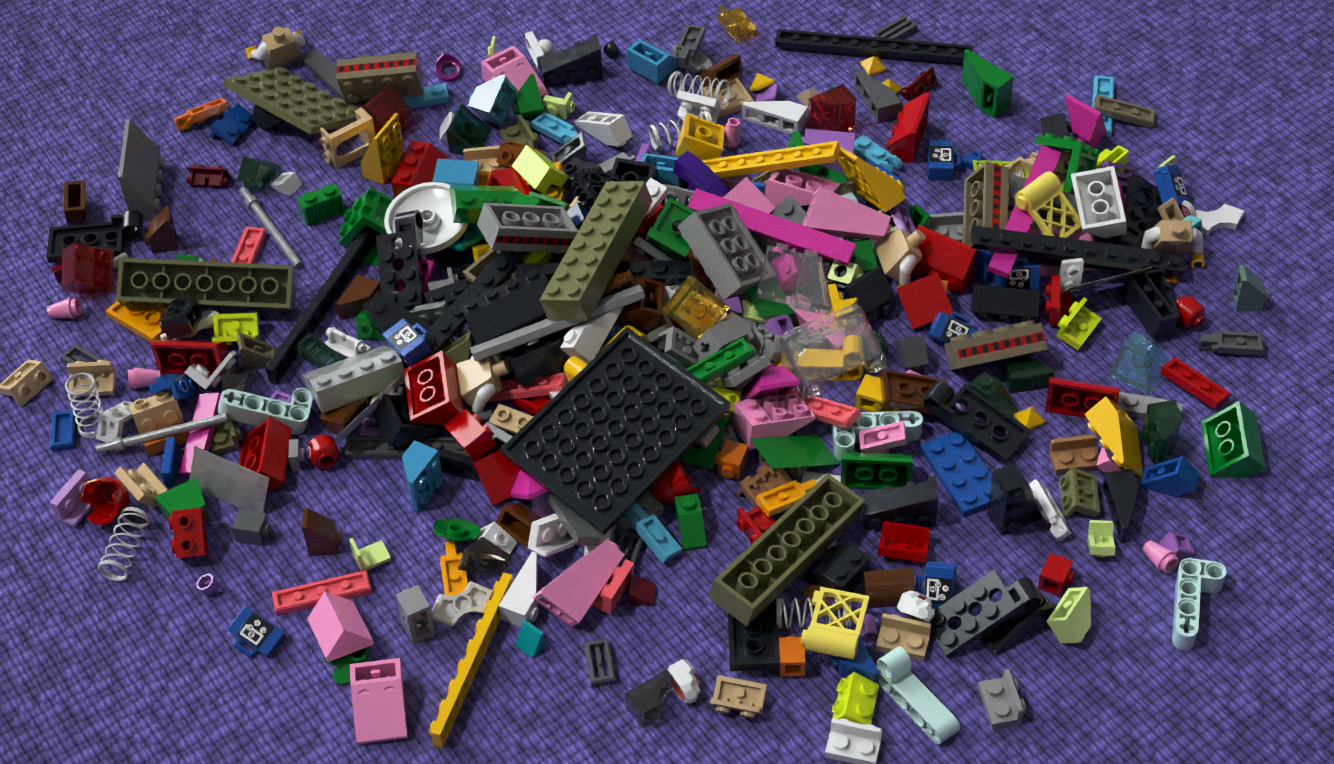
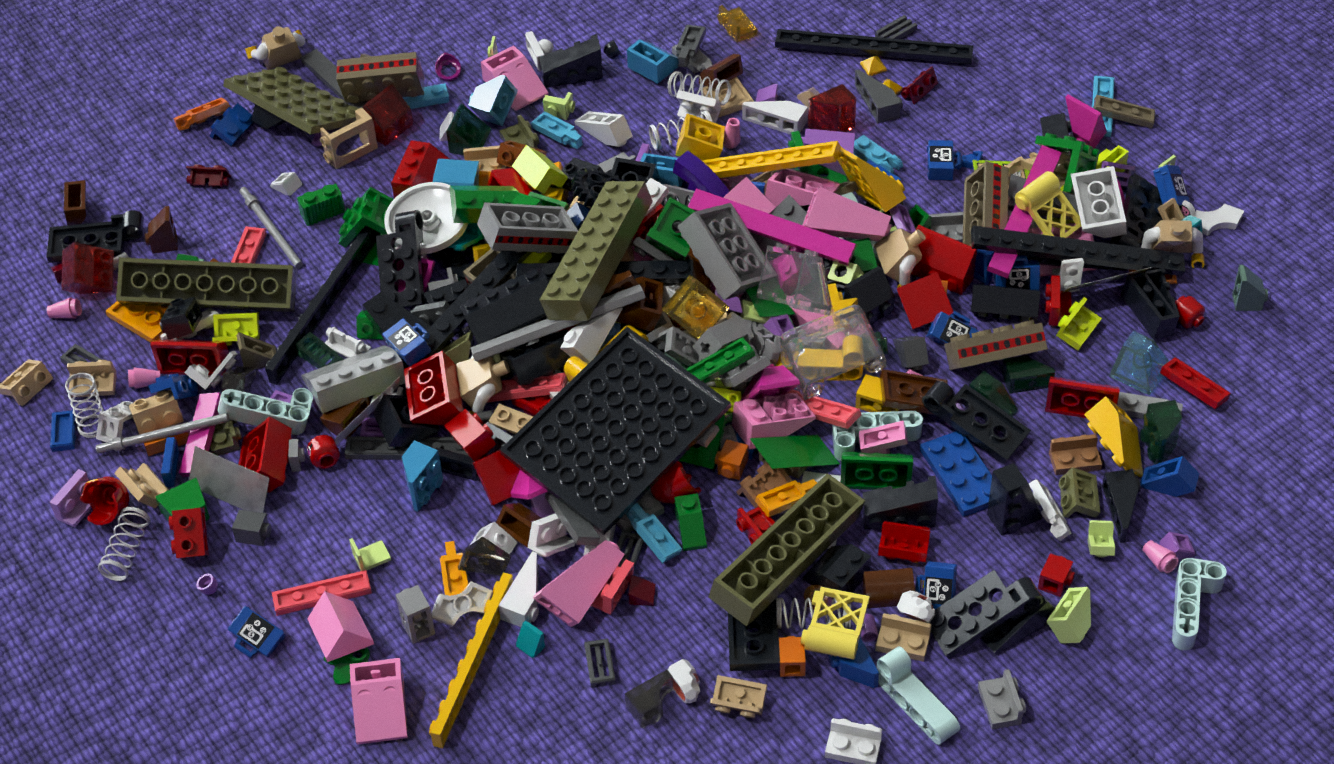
(141, 171): light grey slope -> none
(257, 172): clear green slope -> none
(320, 534): reddish brown slope -> none
(356, 294): reddish brown slope -> none
(384, 152): yellow slope -> none
(456, 530): green dish -> none
(528, 100): green slope -> none
(573, 148): dark grey slope -> none
(760, 82): yellow slope -> none
(855, 699): neon yellow bracket -> none
(910, 129): red slope -> none
(987, 84): green slope -> none
(1030, 417): yellow slope -> none
(1106, 462): bright pink slope -> none
(1232, 343): dark grey hinge -> none
(1233, 443): green slope -> none

